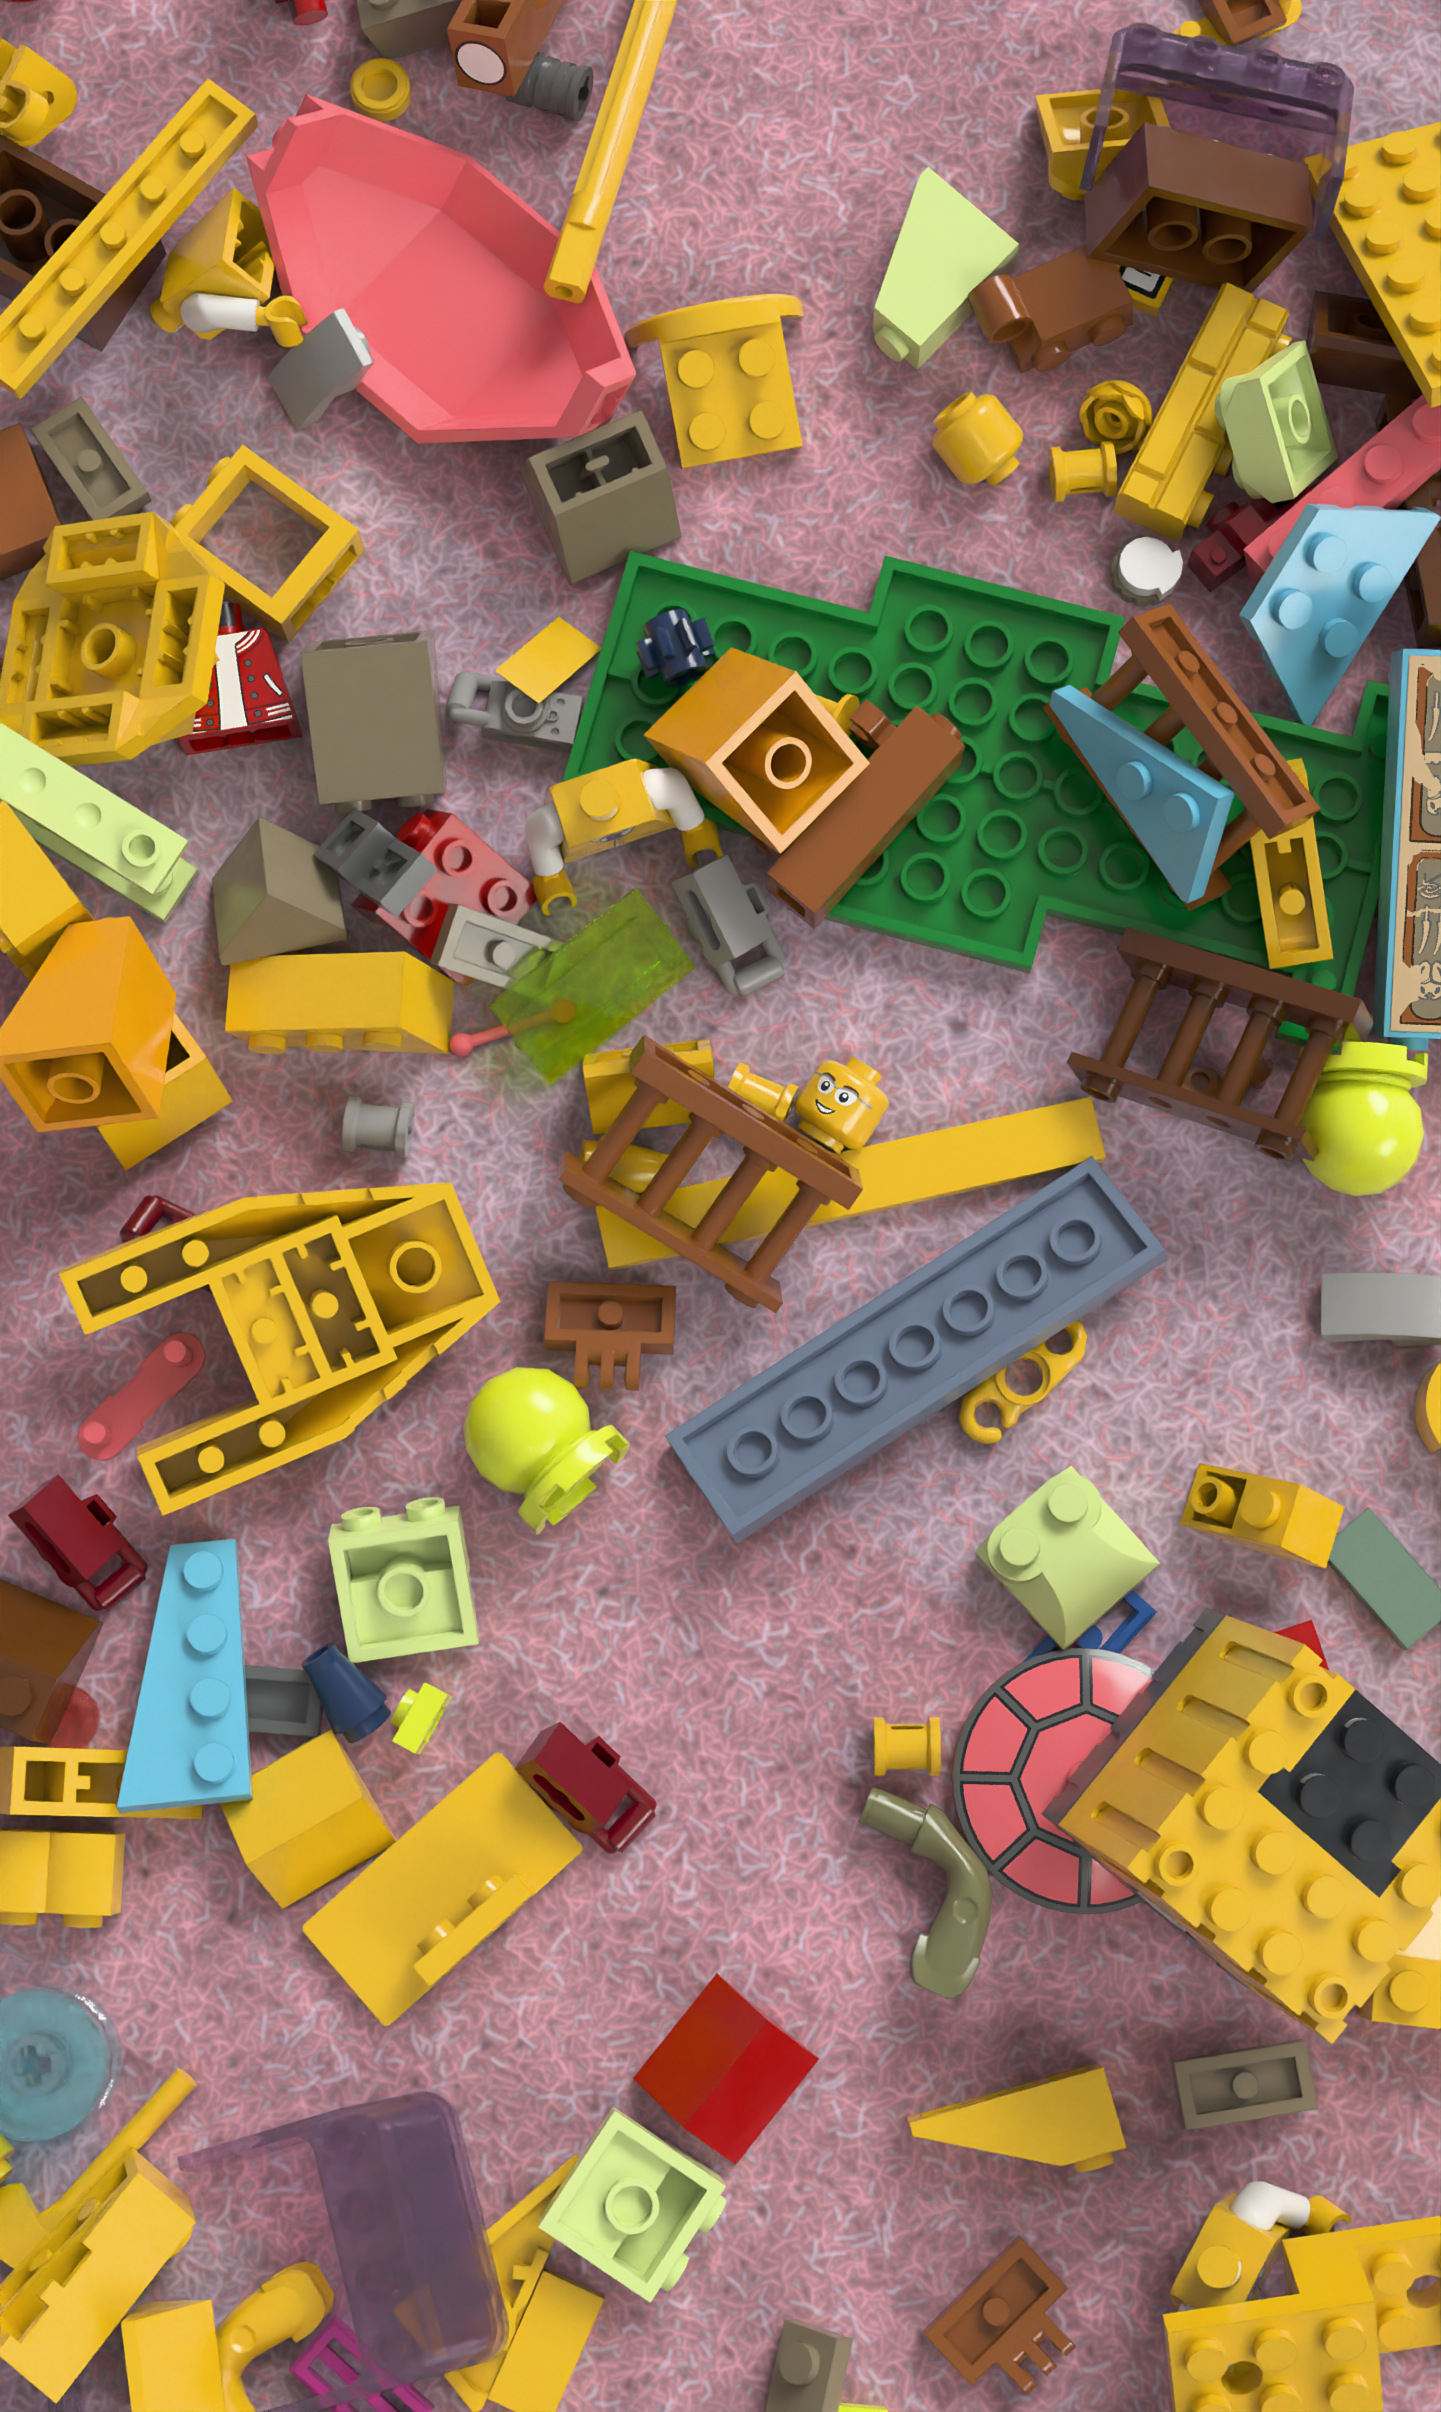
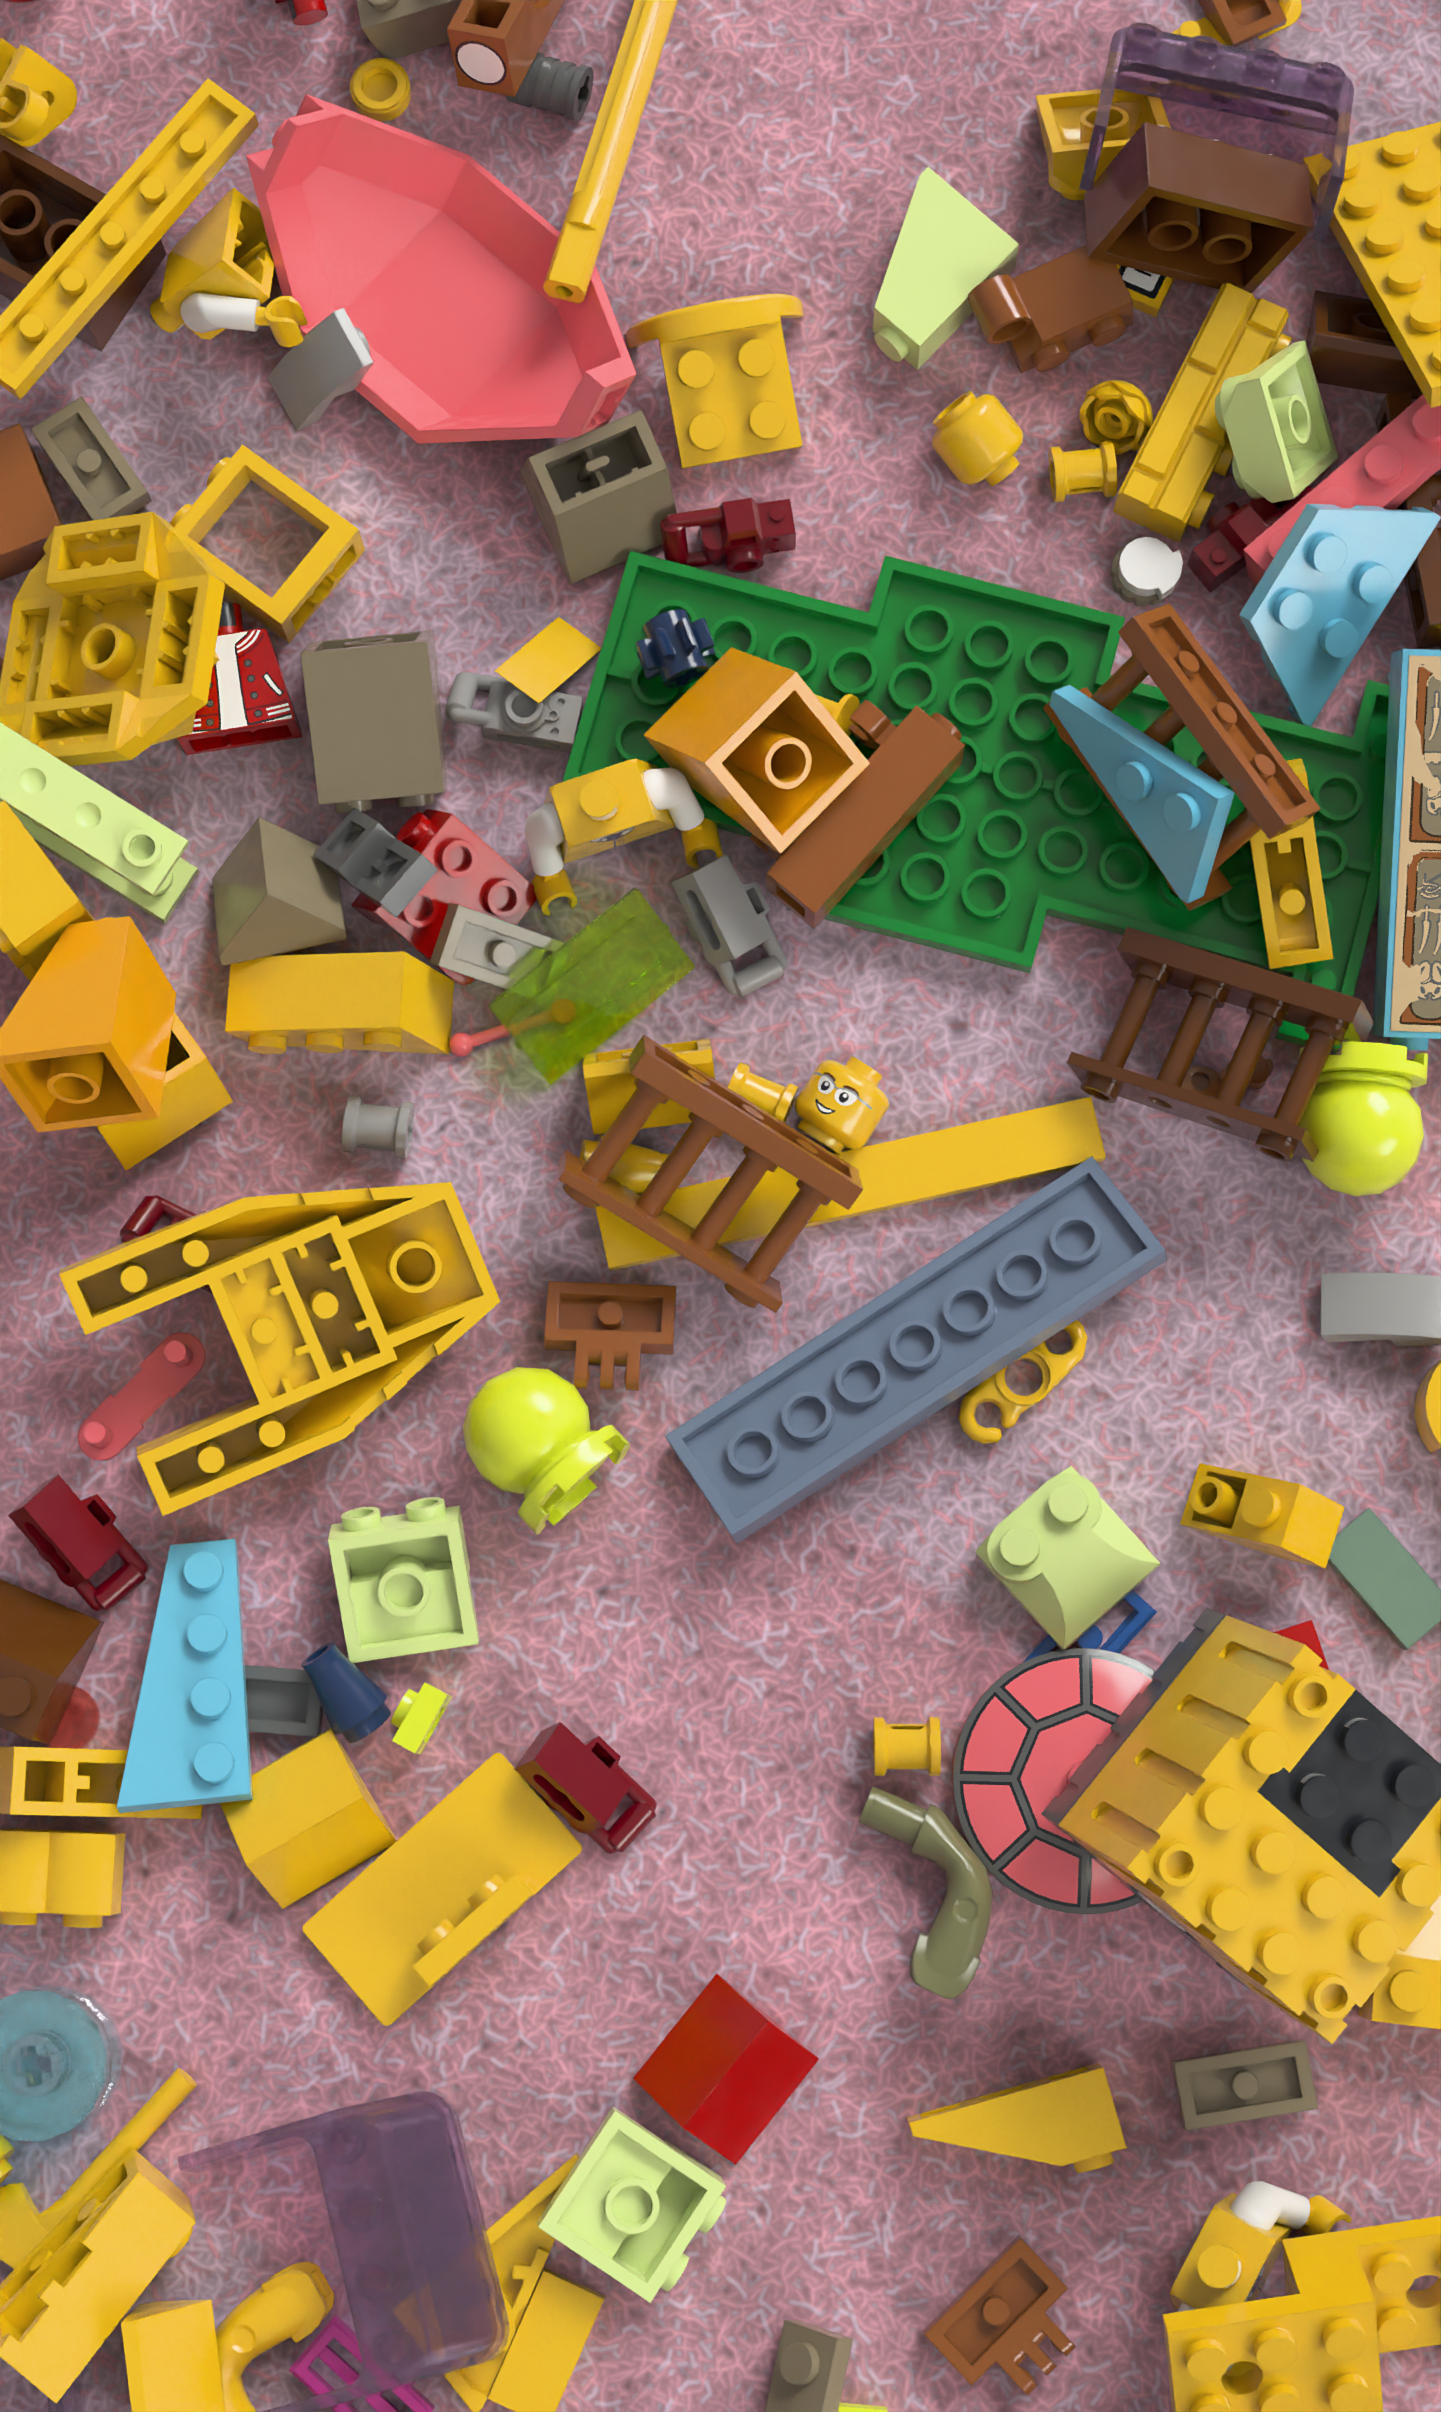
(731, 533): none -> dark red piece

